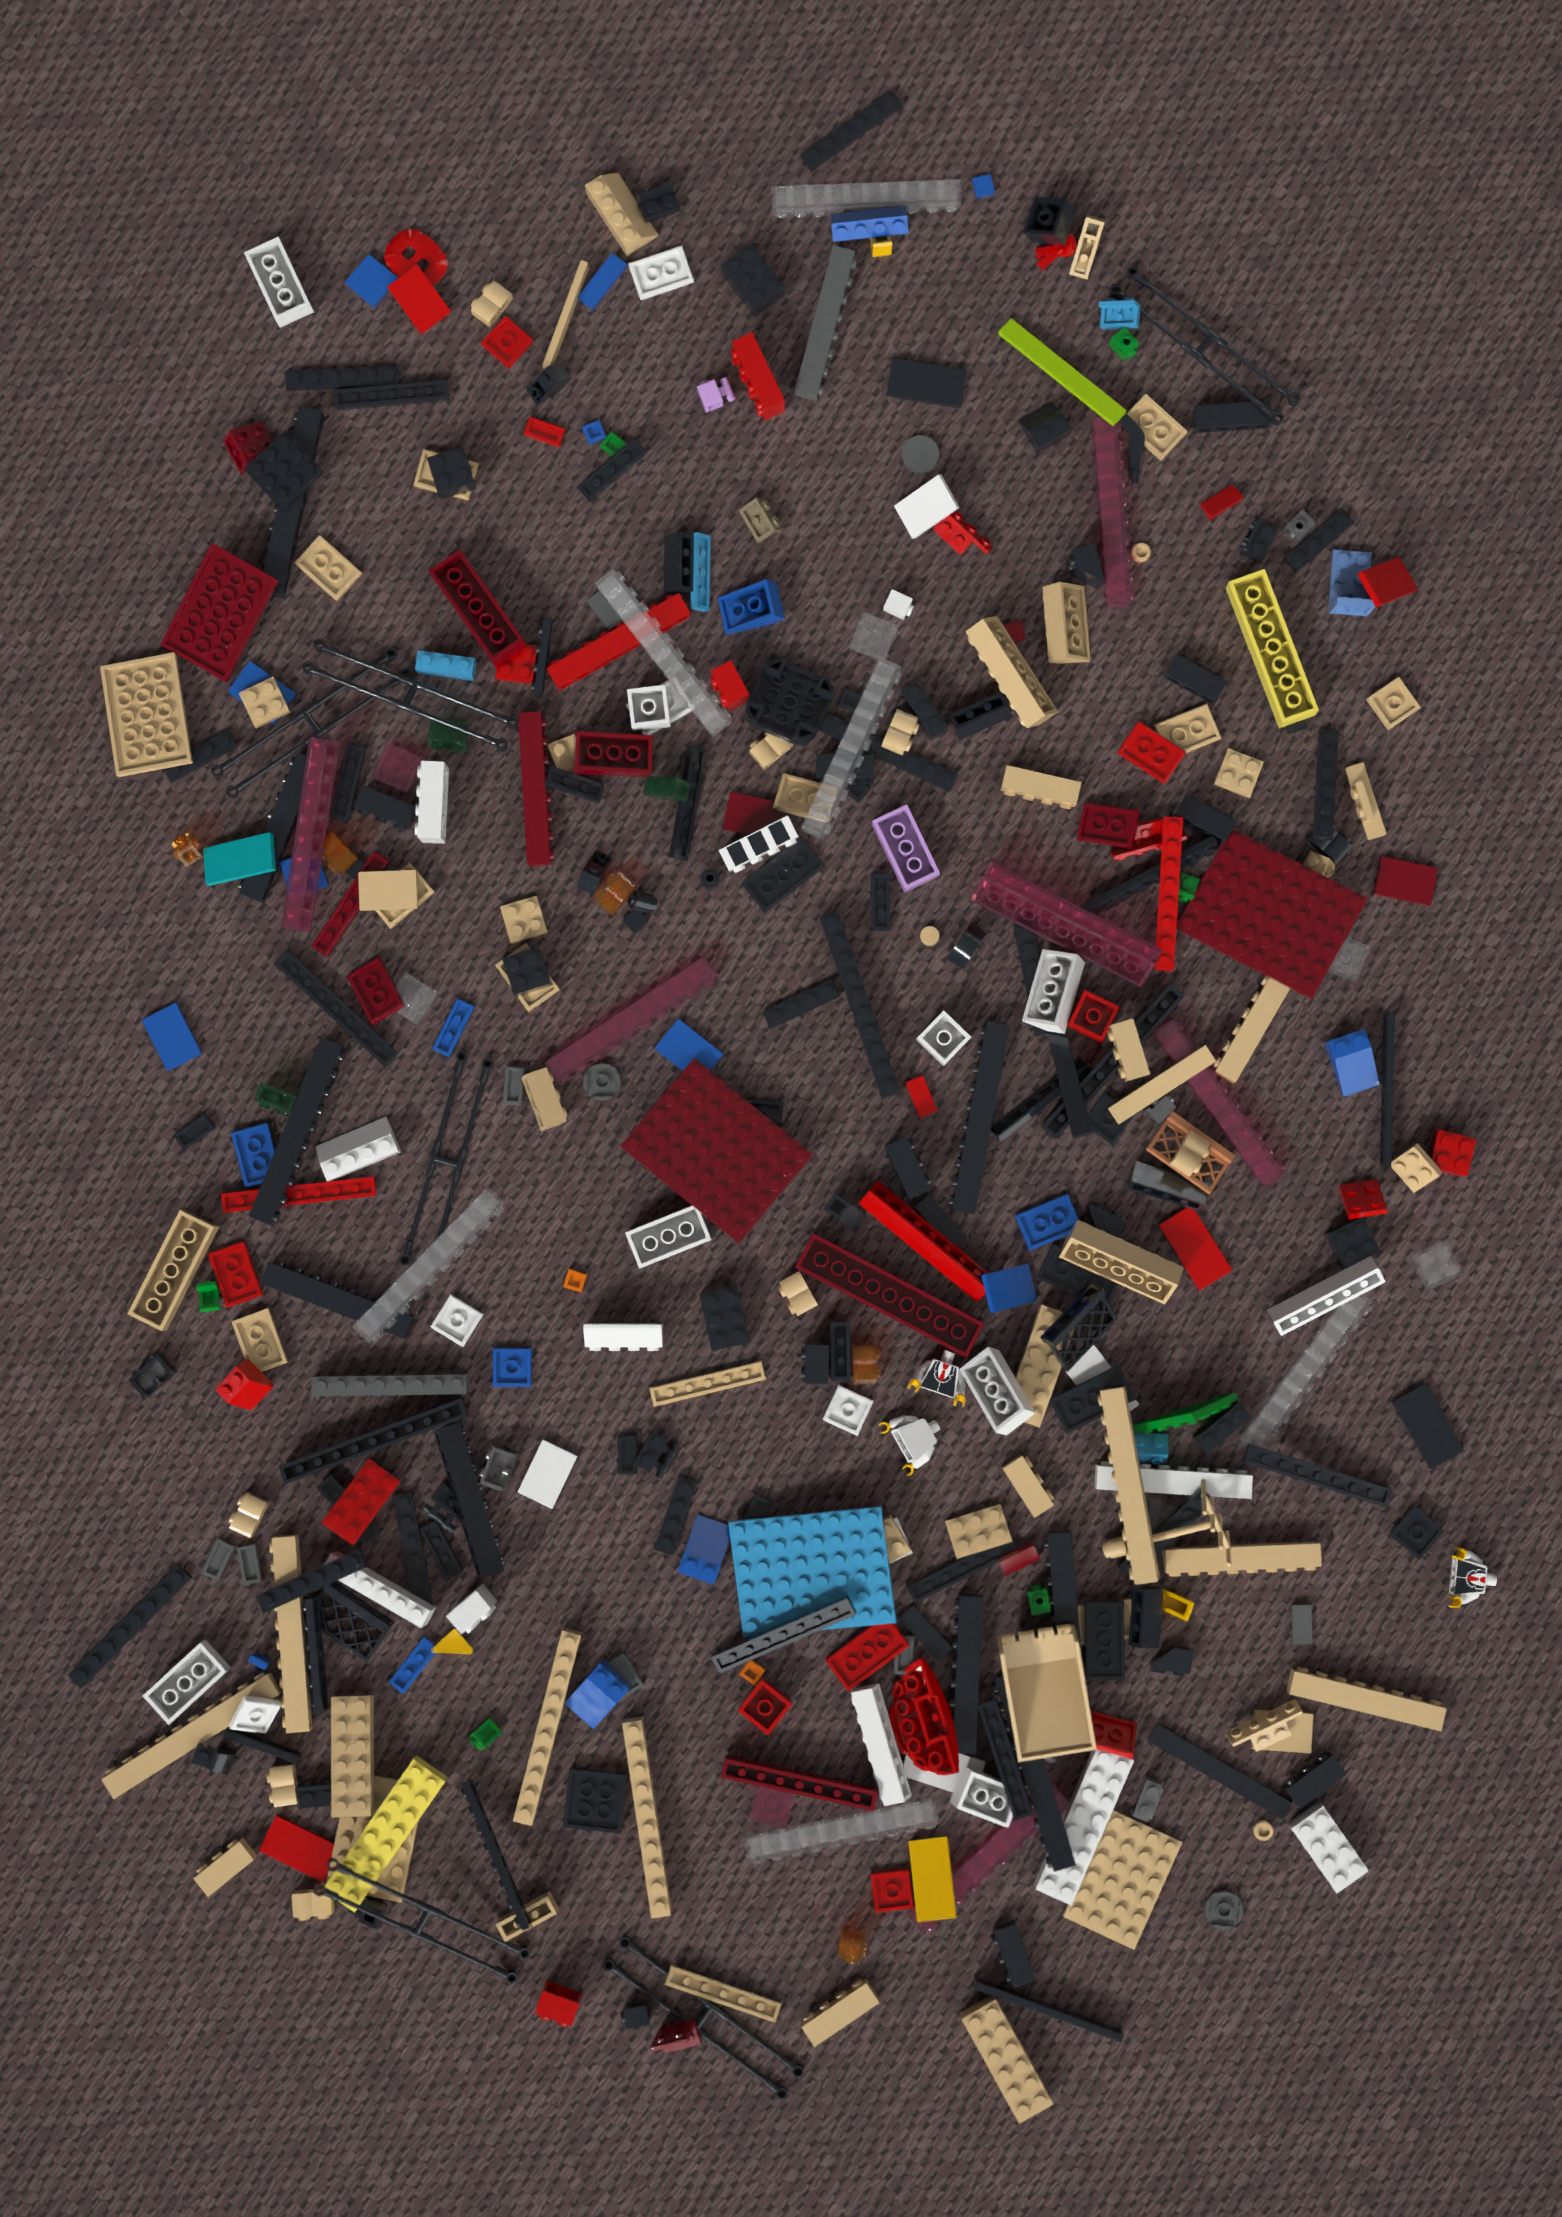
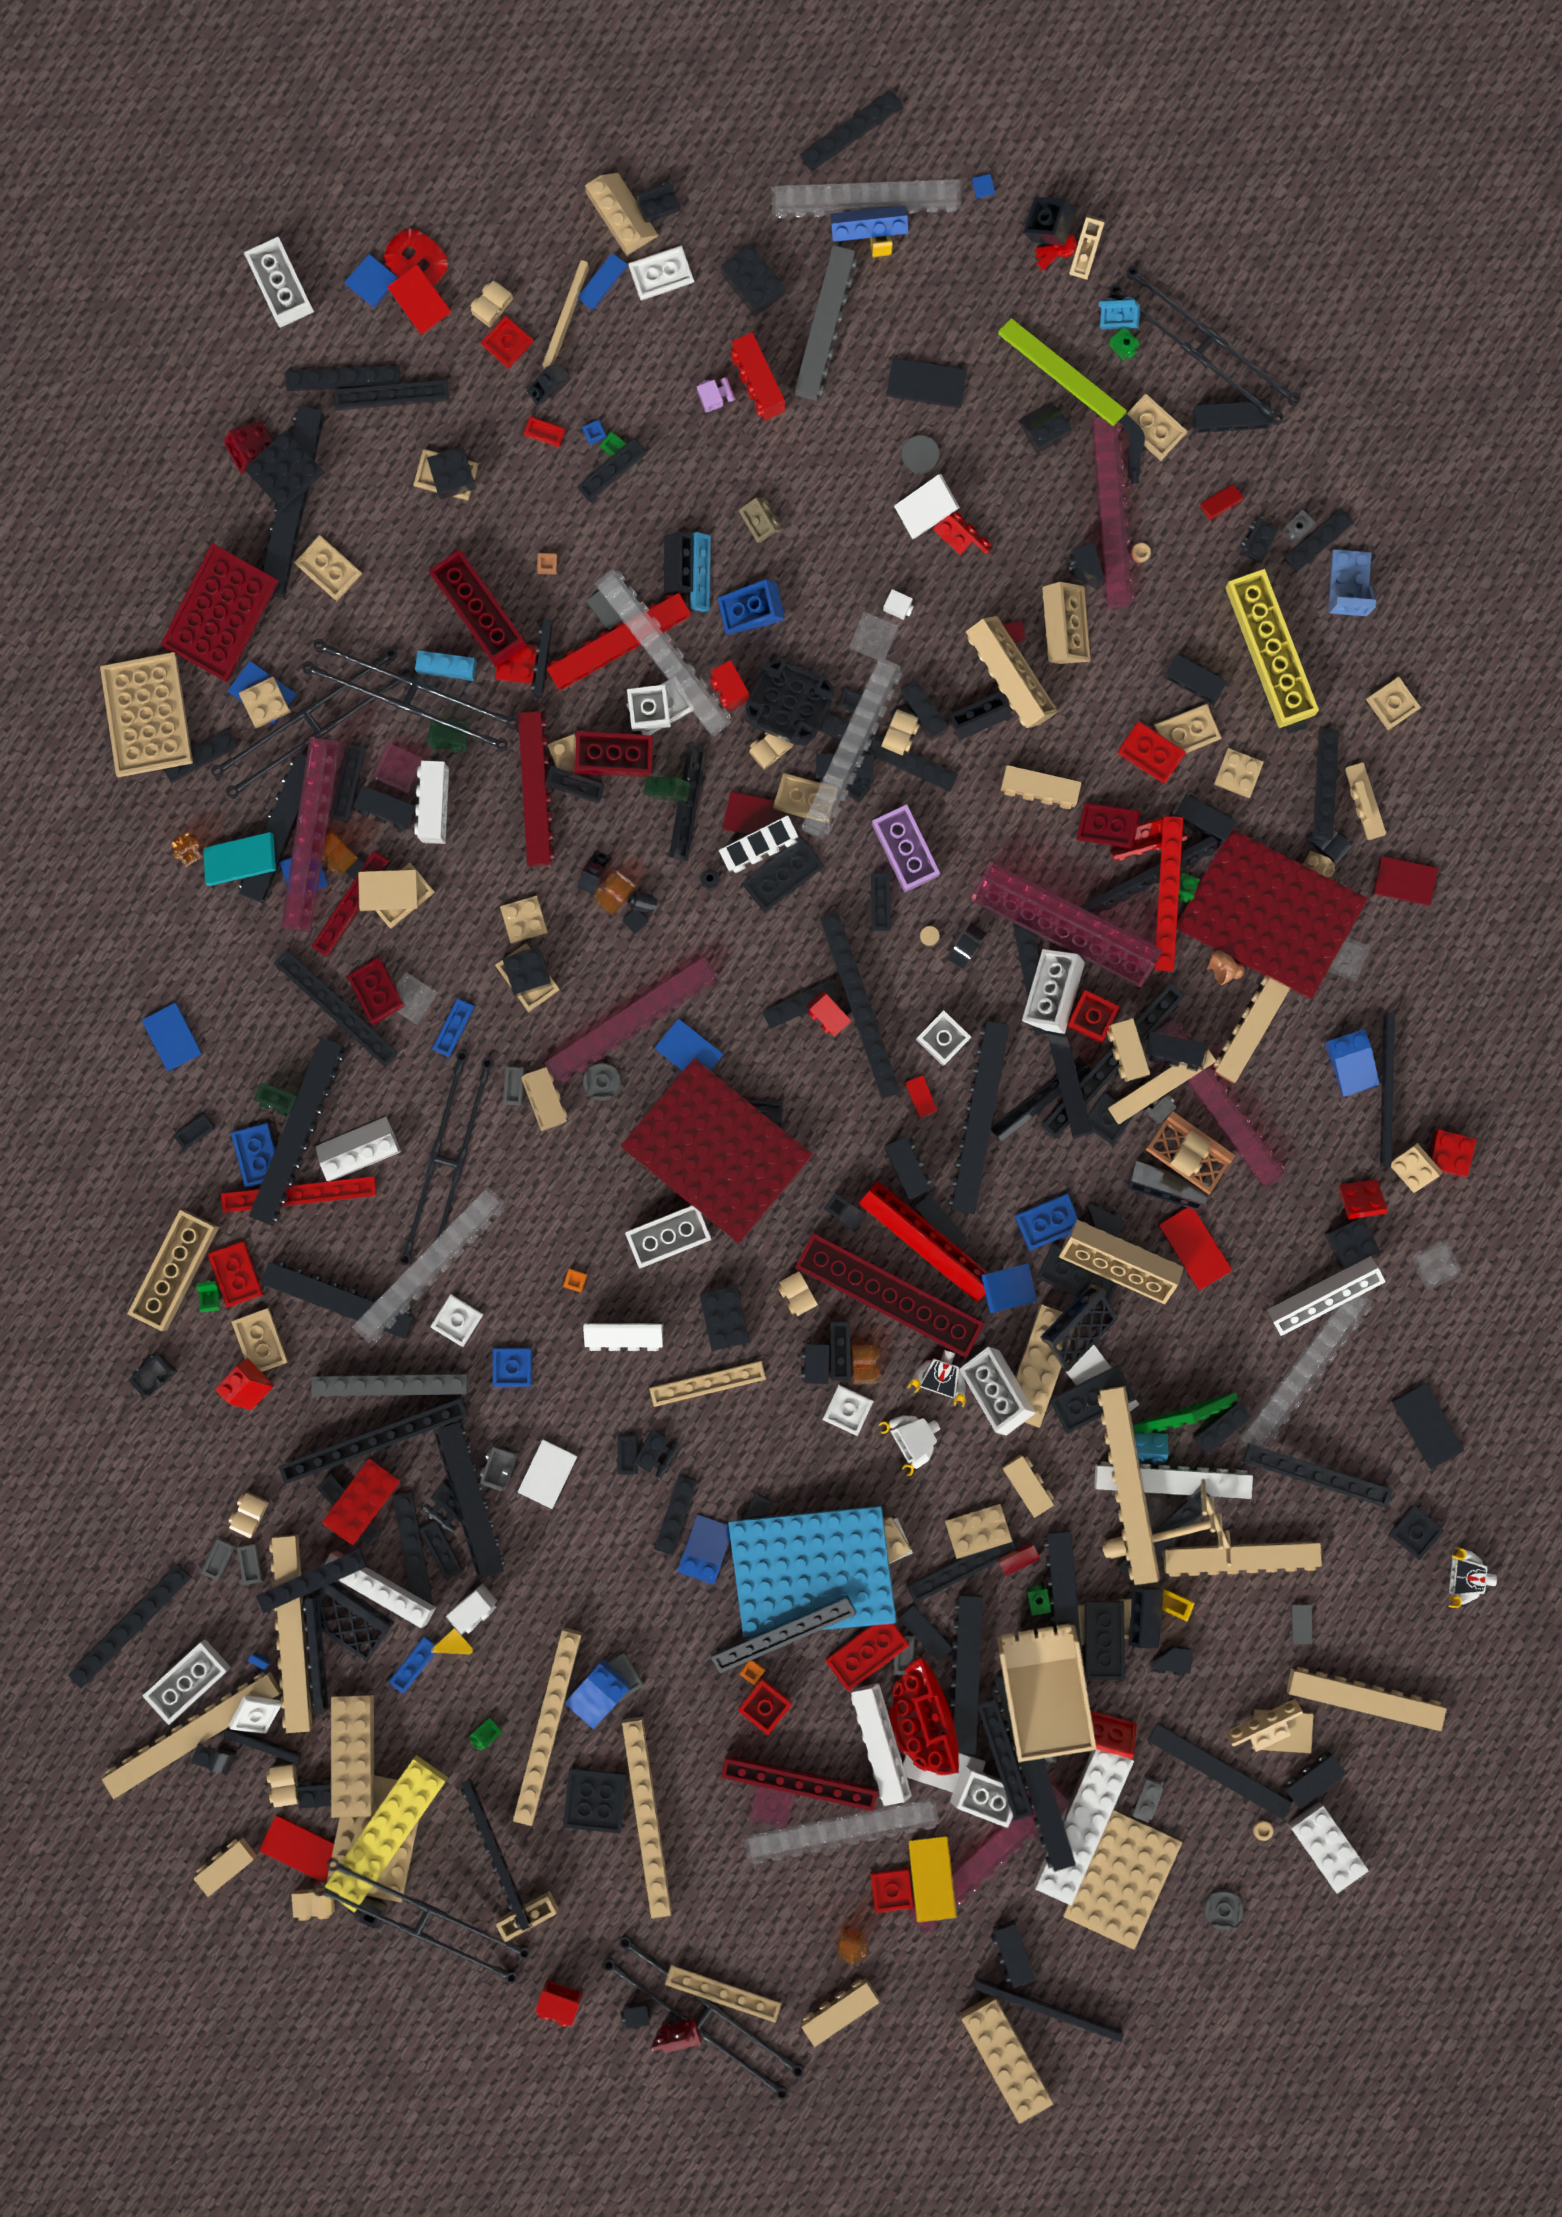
(547, 563): none -> nougat plate
(828, 1013): none -> brick
(1176, 1051): none -> black brick
(1225, 967): none -> nougat piece
(1387, 582): red tile -> none

